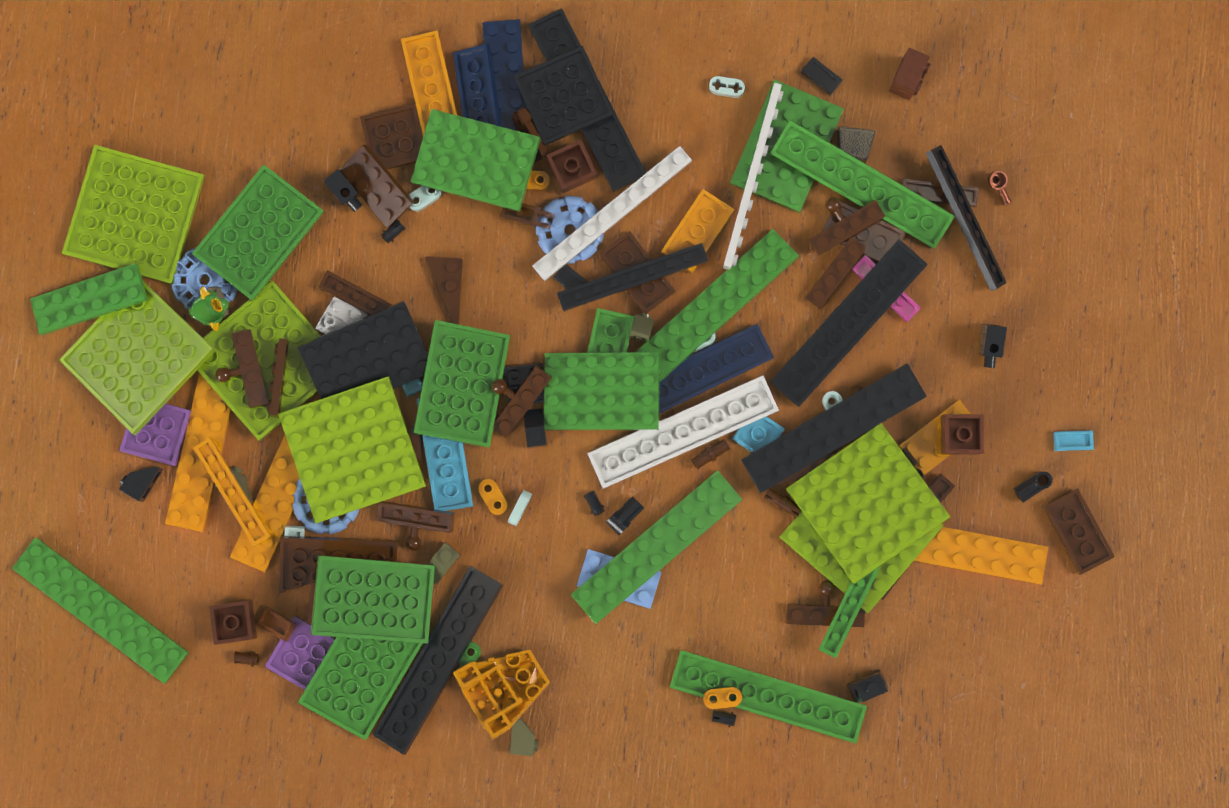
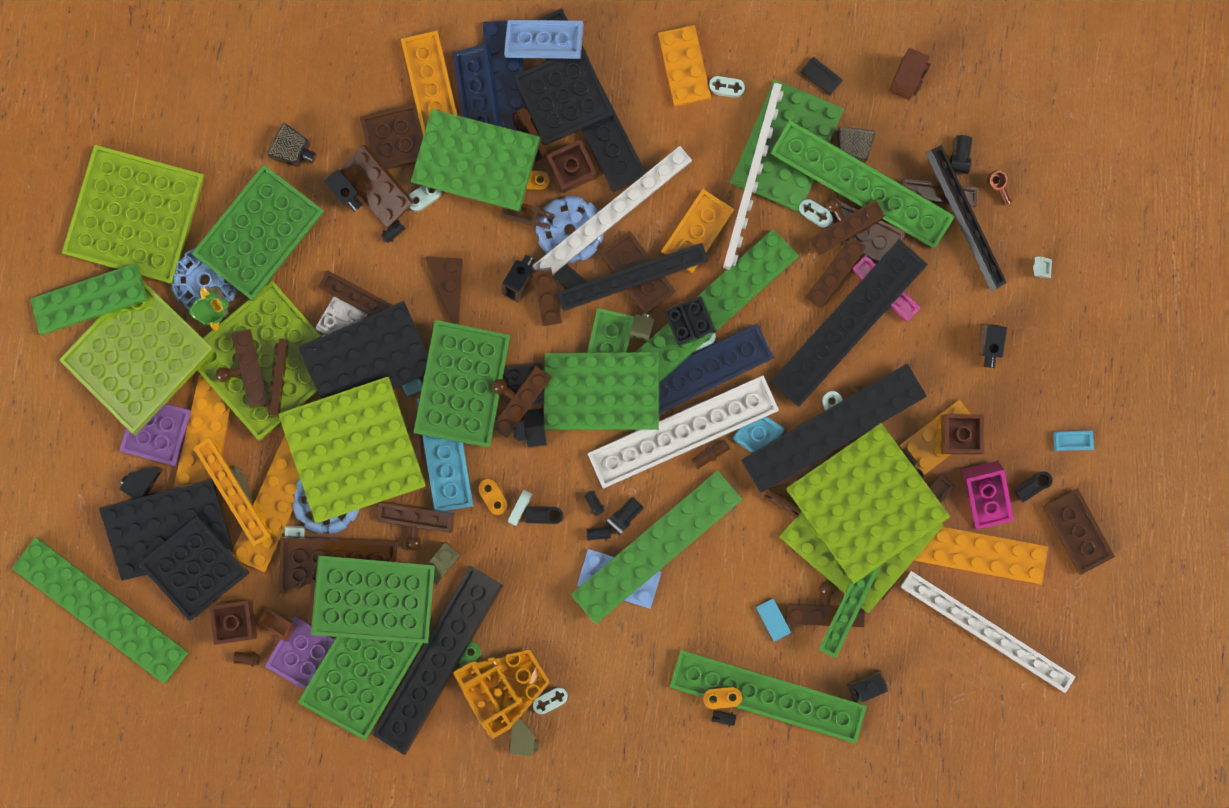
(145, 522): none -> black plate
(193, 567): none -> black plate
(291, 147): none -> black torso
(514, 283): none -> black torso
(519, 432): none -> black plate
(541, 515): none -> black piece
(544, 39): none -> light blue plate
(547, 296): none -> reddish brown plate
(547, 696): none -> light aqua beam
(599, 533): none -> black pin
(684, 66): none -> light orange plate
(690, 321): none -> black slope
(773, 619): none -> medium azure tile
(818, 209): none -> light aqua beam
(961, 158): none -> black piece
(987, 494): none -> dark pink slope
(987, 632): none -> white plate
(1042, 267): none -> light aqua plate

